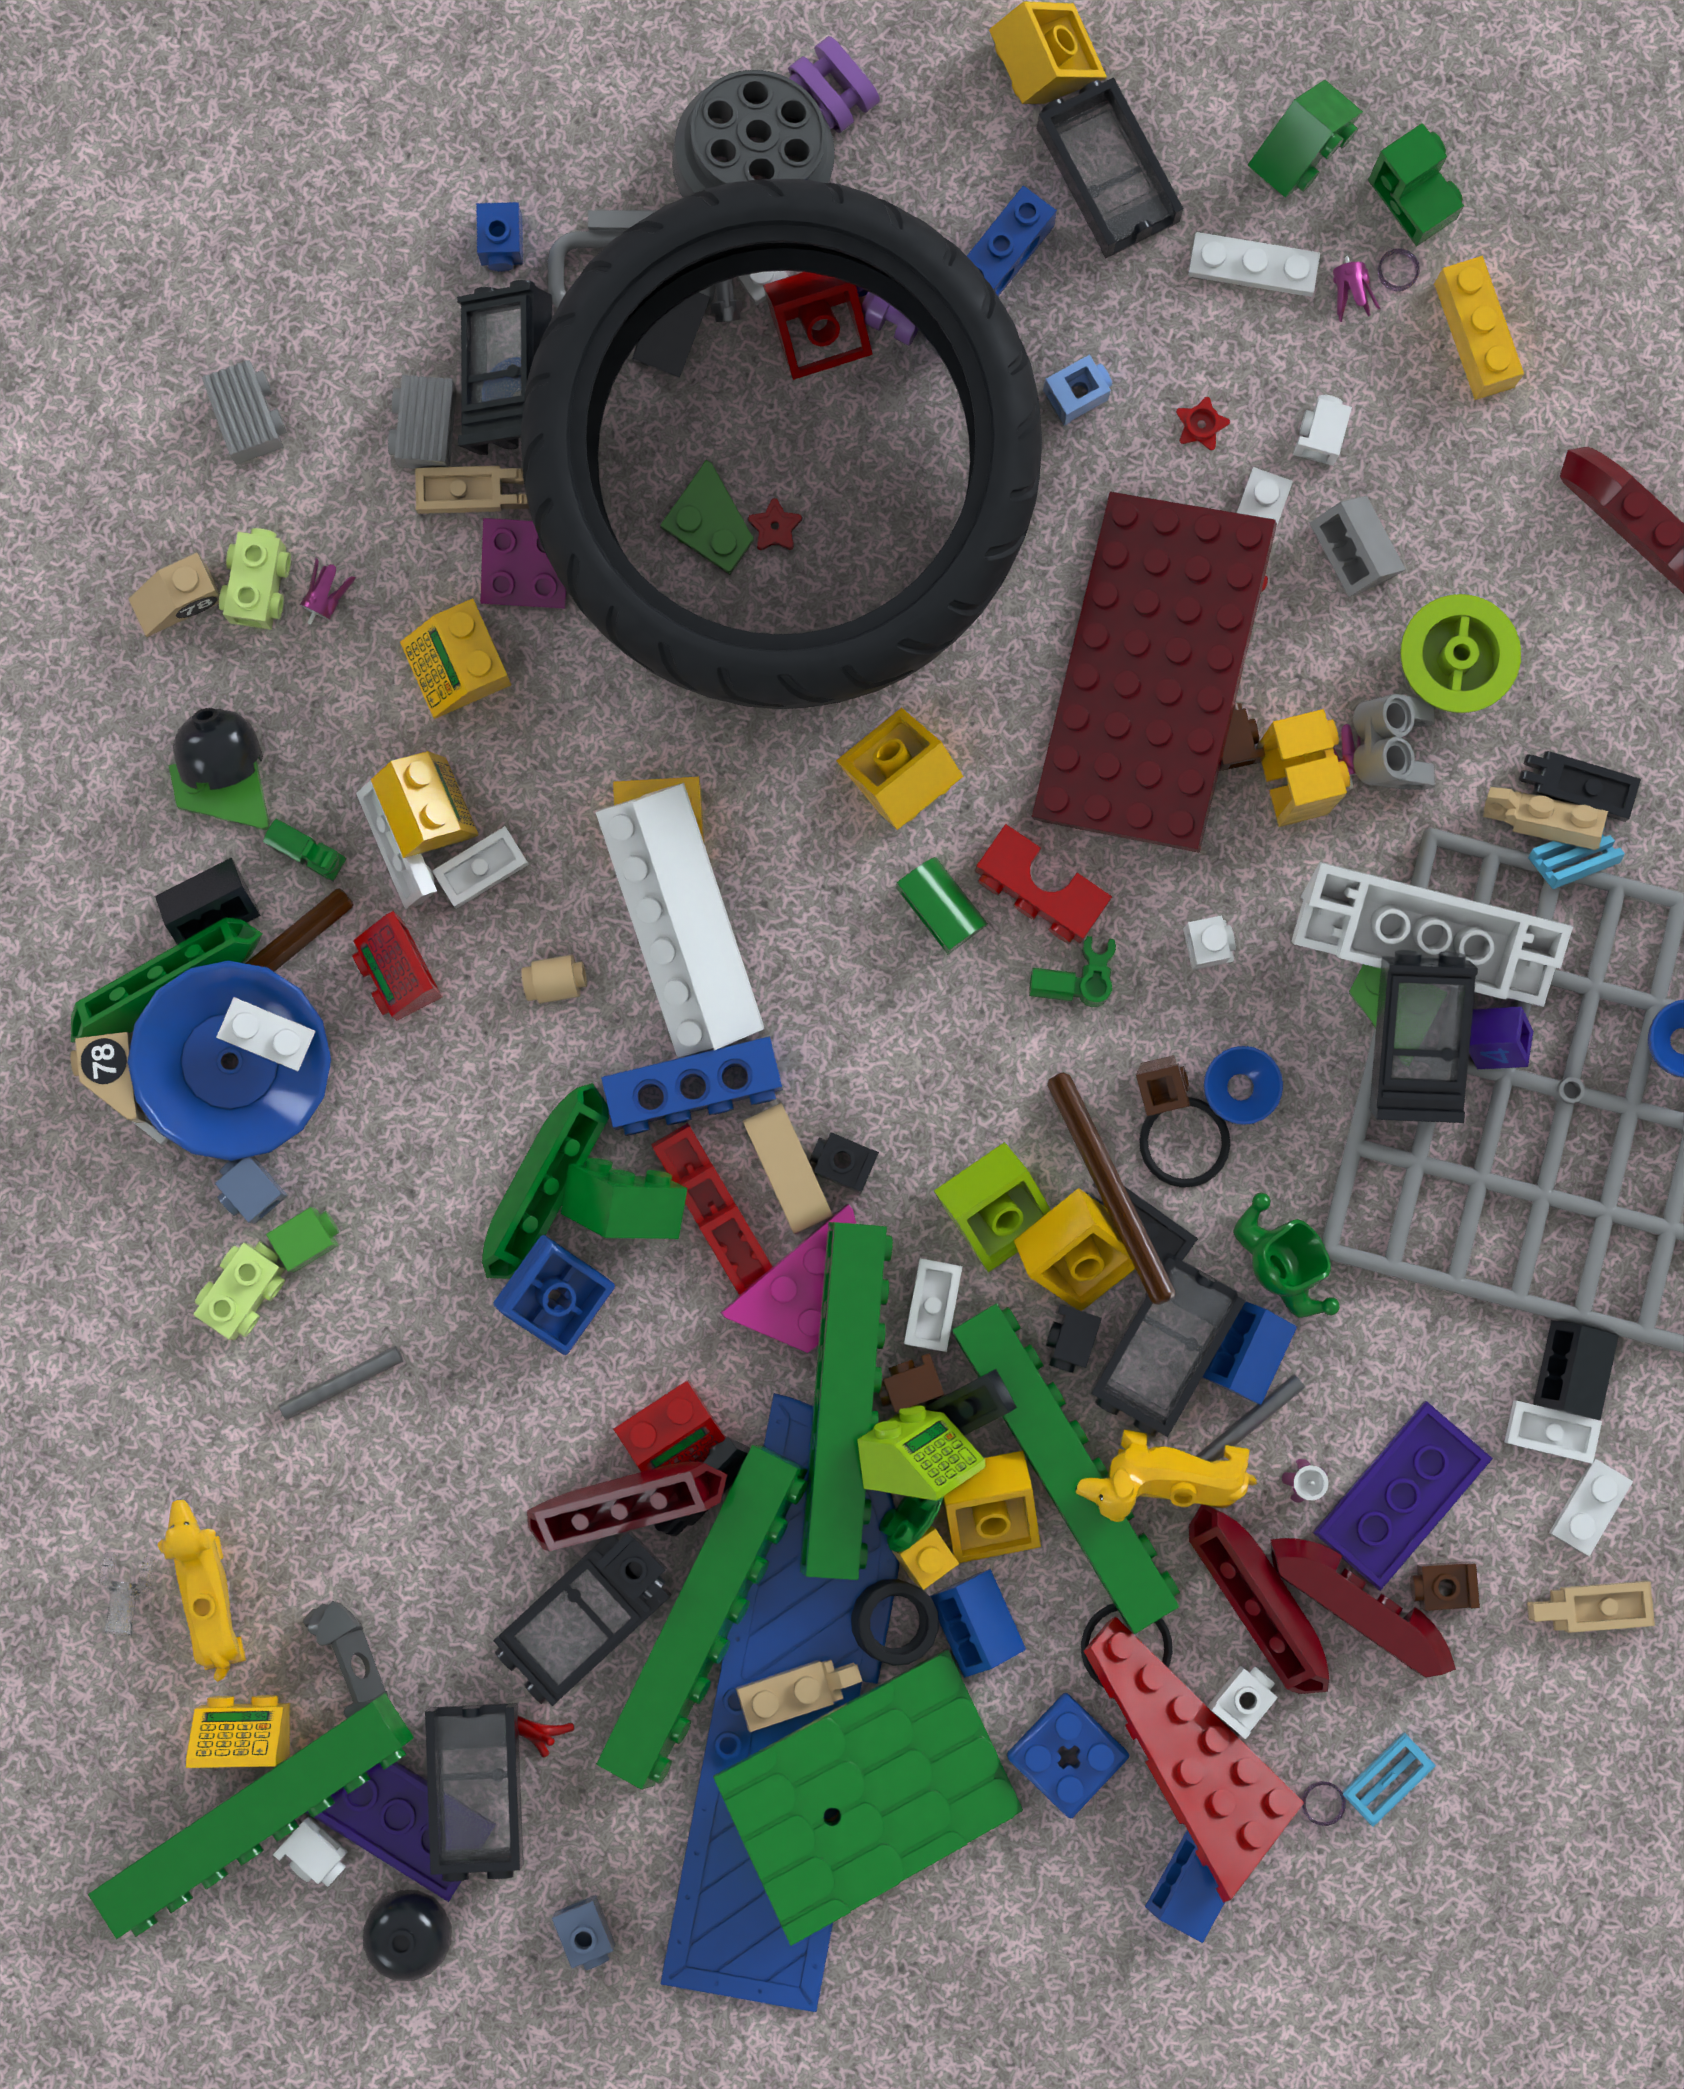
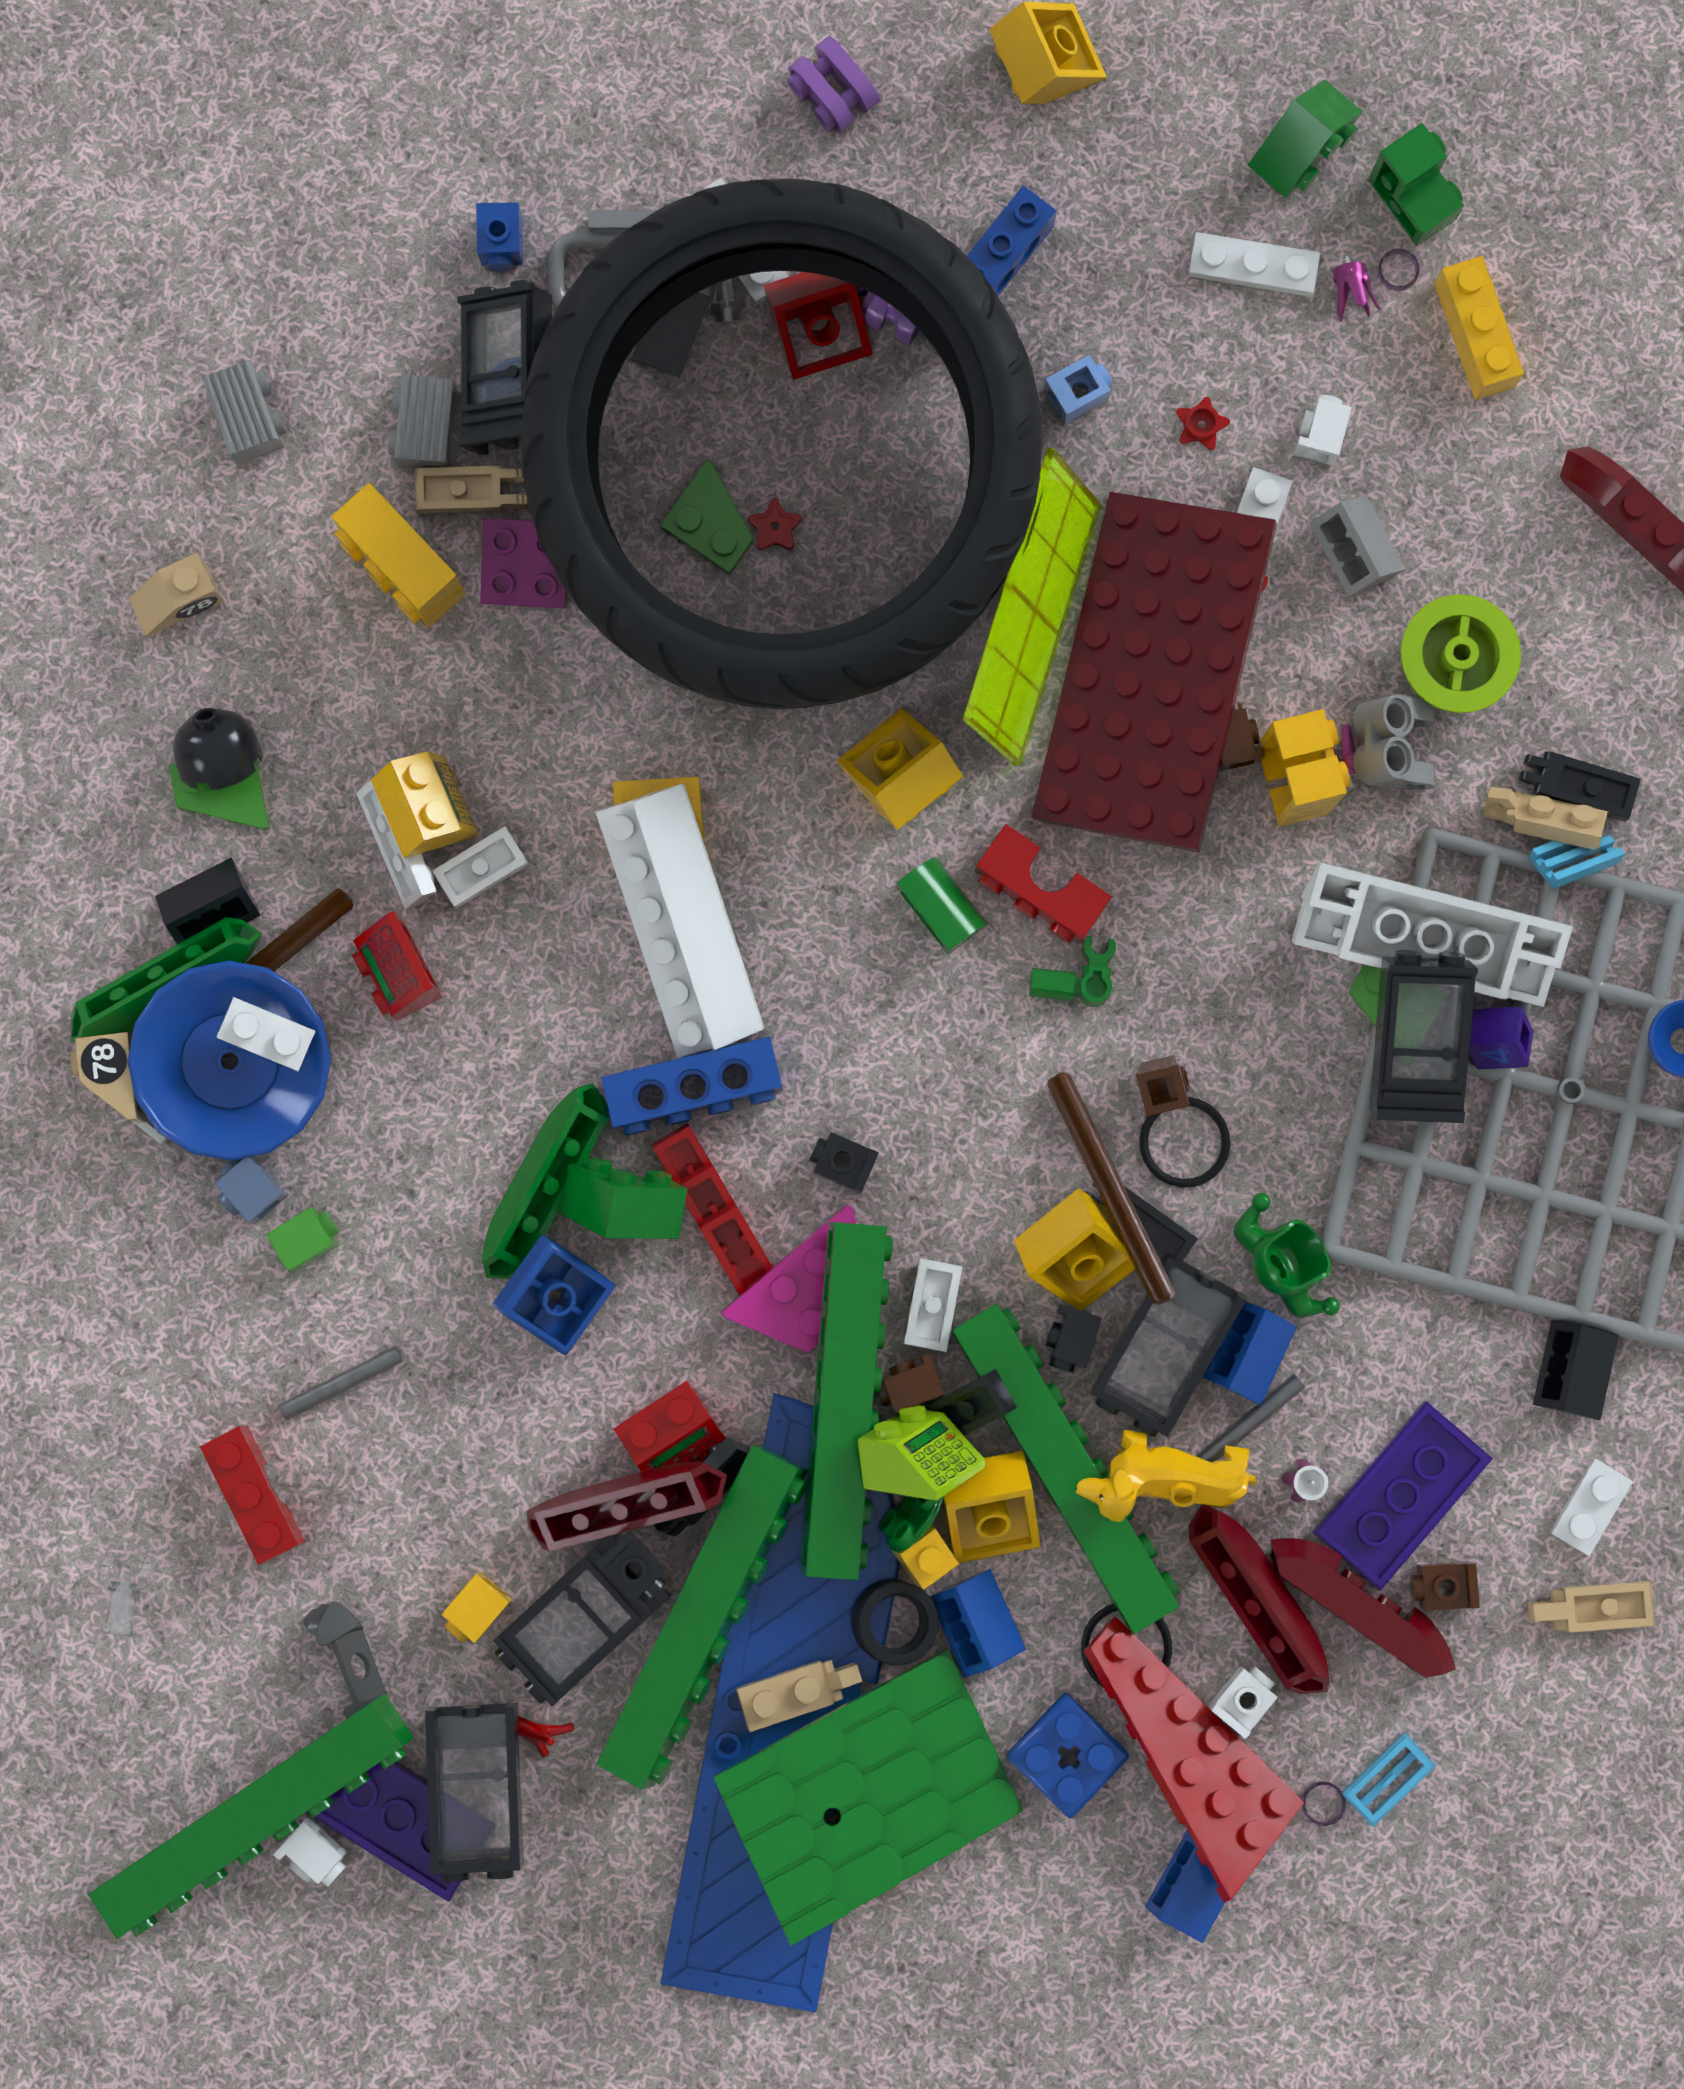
(202, 1590): yellow animal -> none
(239, 1733): yellow slope -> none
(246, 1281): yellowish green brick -> none
(246, 1487): none -> red arch
(254, 580): yellowish green brick -> none
(303, 848): green bar -> none
(316, 598): flat silver piece -> none
(396, 557): none -> yellow piece
(407, 1935): black cylinder -> none
(454, 659): yellow slope -> none
(475, 1608): none -> yellow brick
(553, 979): tan brick -> none
(584, 1933): sand blue brick -> none
(701, 139): dark grey wheel -> none
(787, 1168): tan beam -> none
(993, 1204): lime slope -> none
(1033, 611): none -> clear neon green piece
(1109, 166): door -> none
(1209, 942): white brick -> none
(1259, 1069): blue piece -> none
(1553, 1431): white plate -> none

